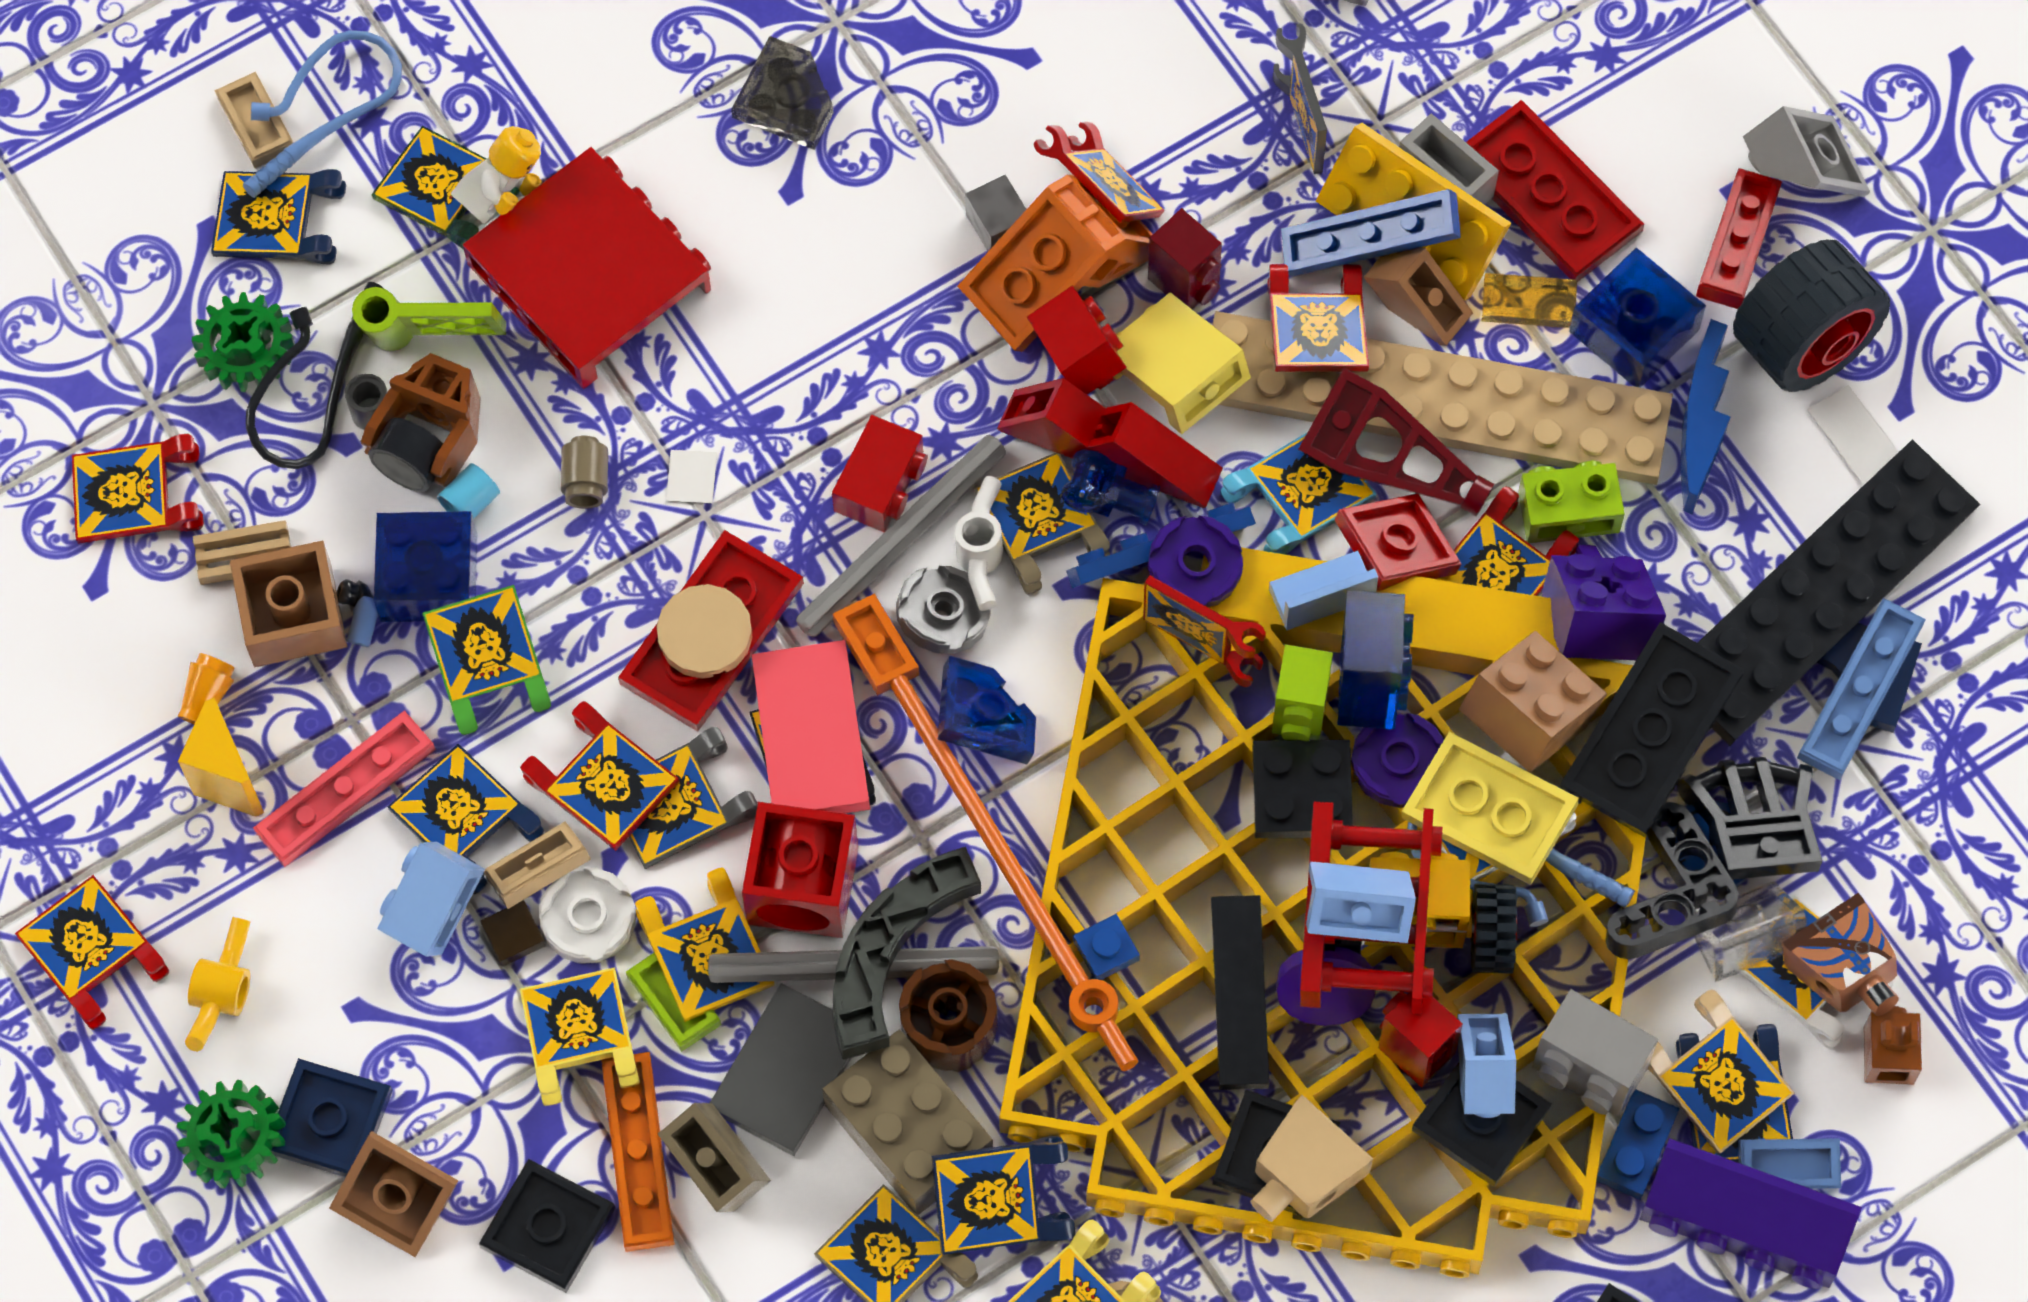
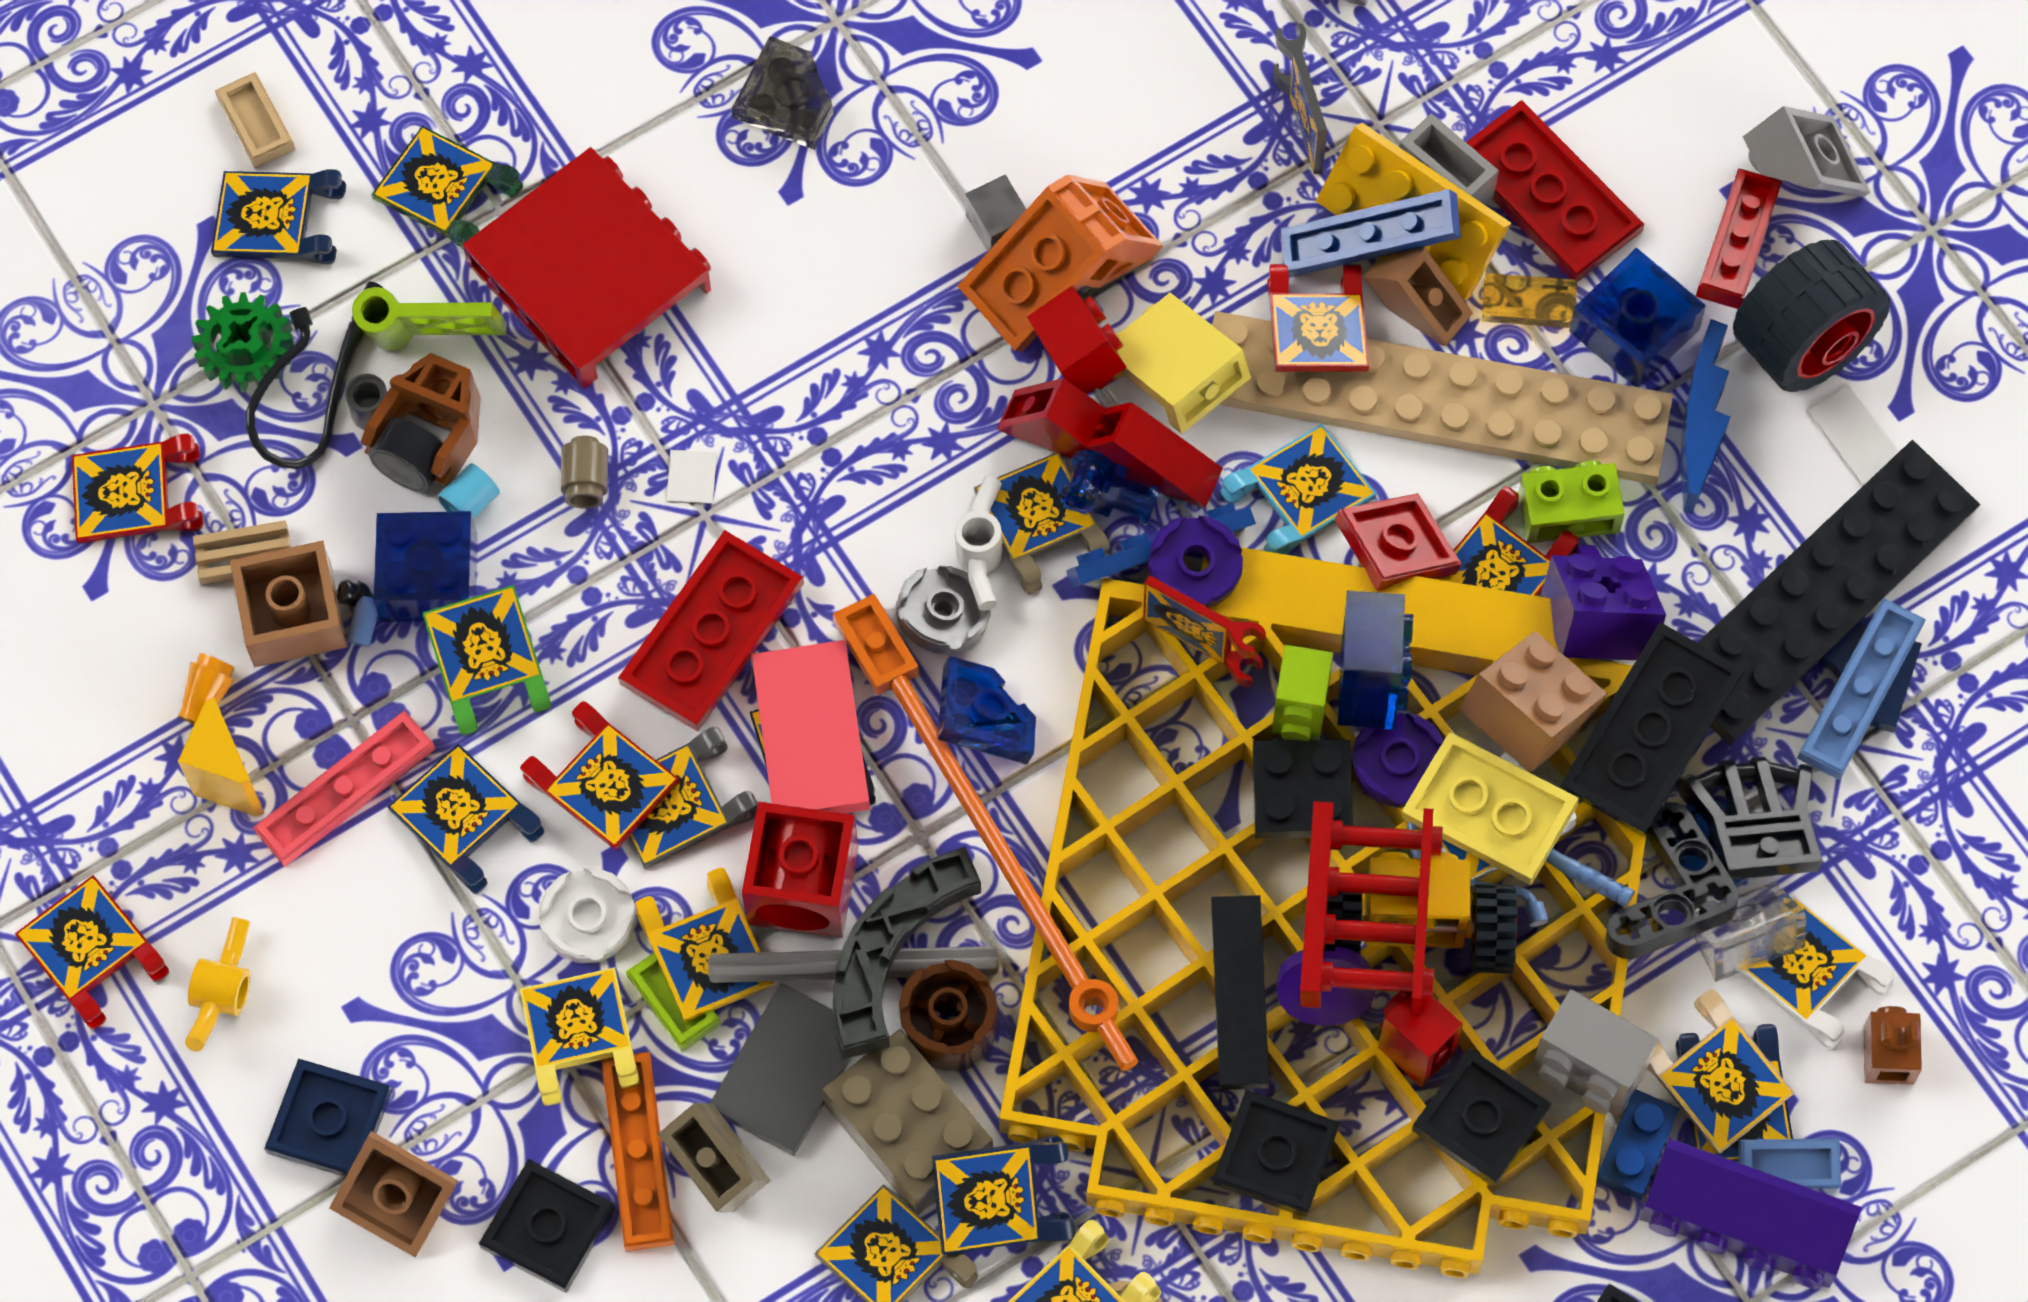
(212, 1127): green gear -> none
(295, 151): medium blue piece -> none
(429, 898): light blue brick -> none
(488, 185): piece -> none
(512, 933): dark brown tile -> none
(542, 864): tan tile -> none
(704, 631): tan tile -> none
(879, 474): red brick -> none
(901, 535): light grey axle -> none
(1100, 173): flag -> none
(1106, 947): blue plate -> none
(1185, 260): dark red brick -> none
(1307, 1163): tan torso -> none
(1320, 589): light blue panel -> none
(1344, 418): dark red plate -> none
(1360, 902): light blue panel -> none
(1487, 1065): light blue slope -> none
(1845, 958): torso -> none

